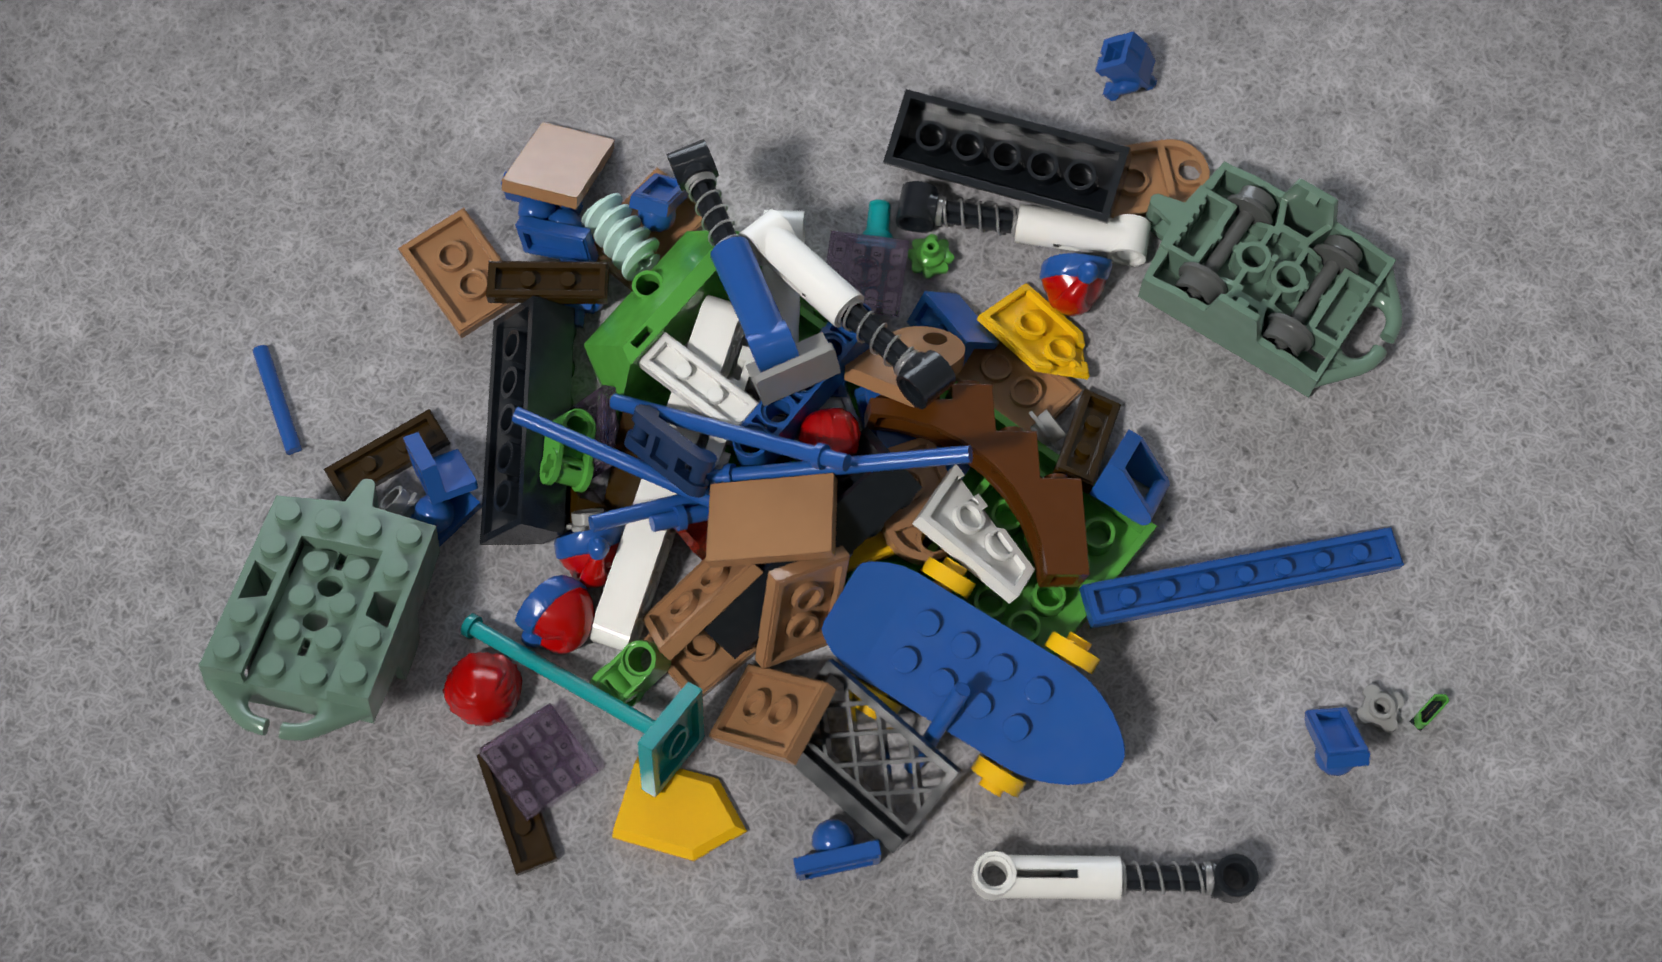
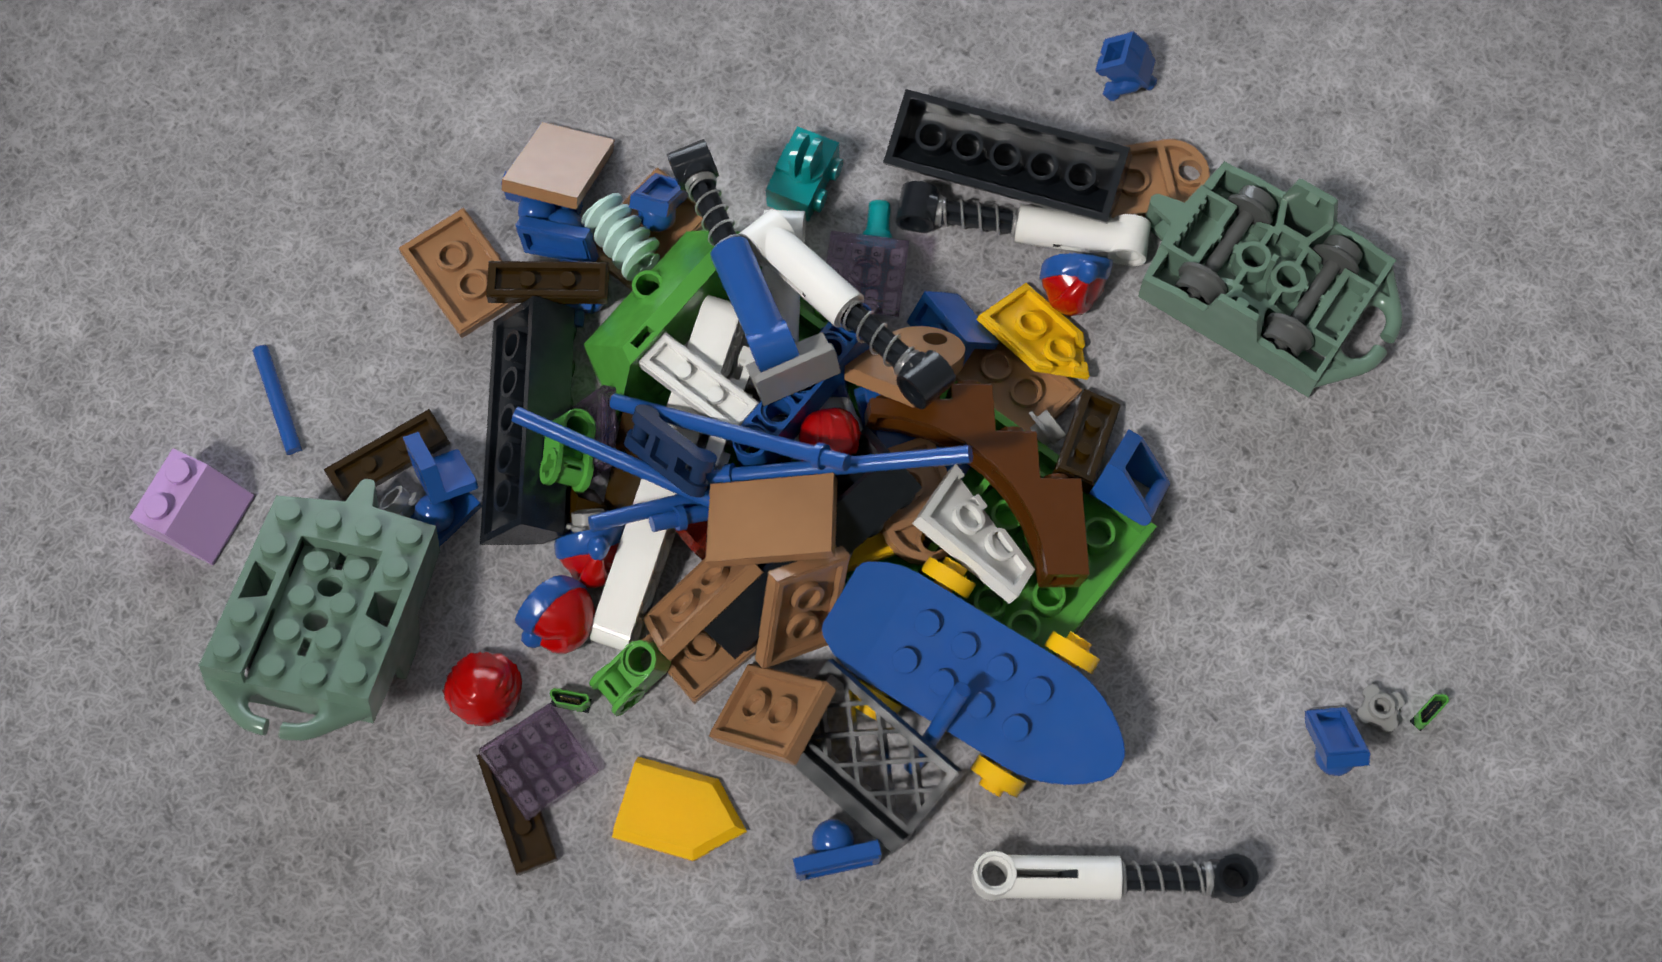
(191, 507): none -> lavender slope
(570, 700): none -> bright green piece
(665, 741): teal tile -> none
(804, 173): none -> teal brick
(930, 256): bright green plant -> none
(1240, 577): blue tile -> none

